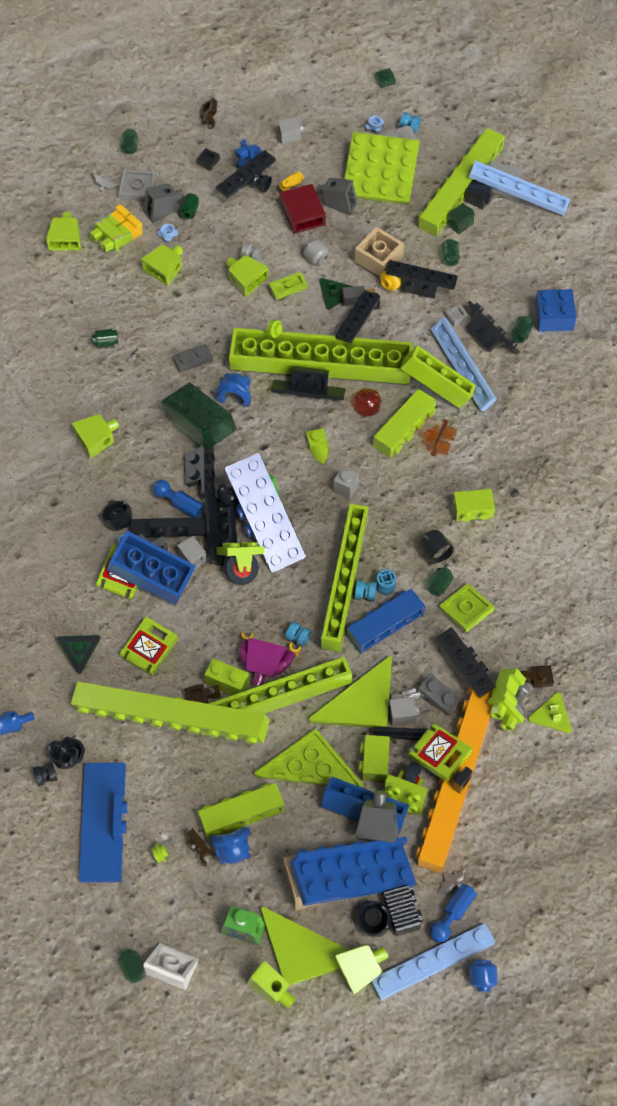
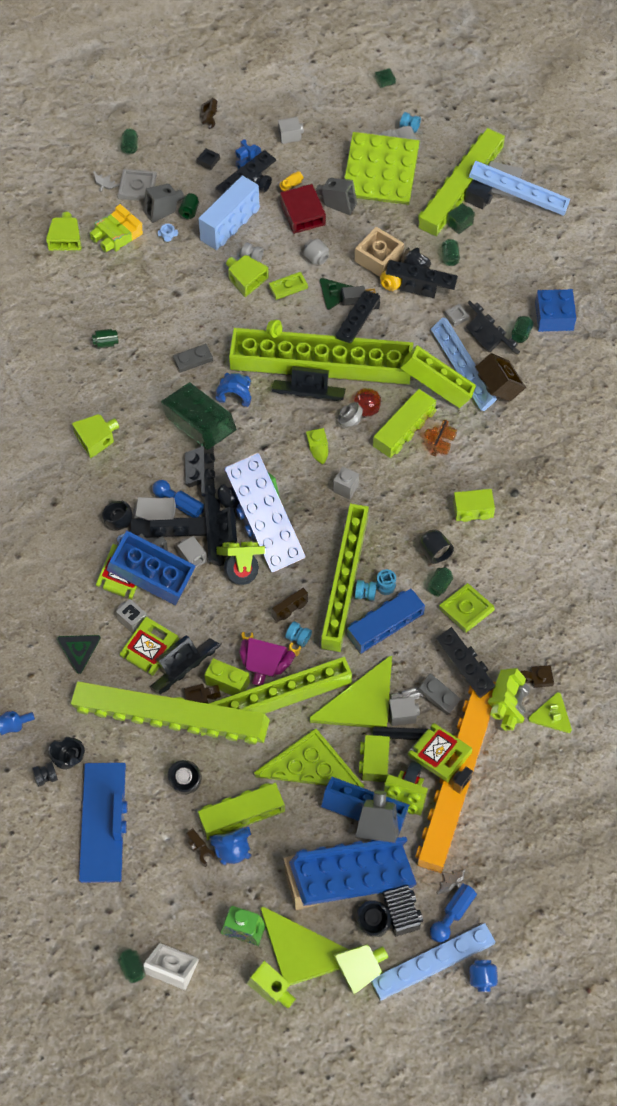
(130, 615): none -> light grey brick
(154, 508): none -> light grey piece
(160, 852): lime plate -> none
(163, 263): lime torso -> none
(180, 660): none -> black bracket
(184, 777): none -> black hair
(229, 213): none -> light blue brick
(286, 607): none -> dark brown plate
(350, 415): none -> light grey plate
(375, 123): light blue plate -> none
(414, 257): none -> black hair
(500, 377): none -> dark brown brick

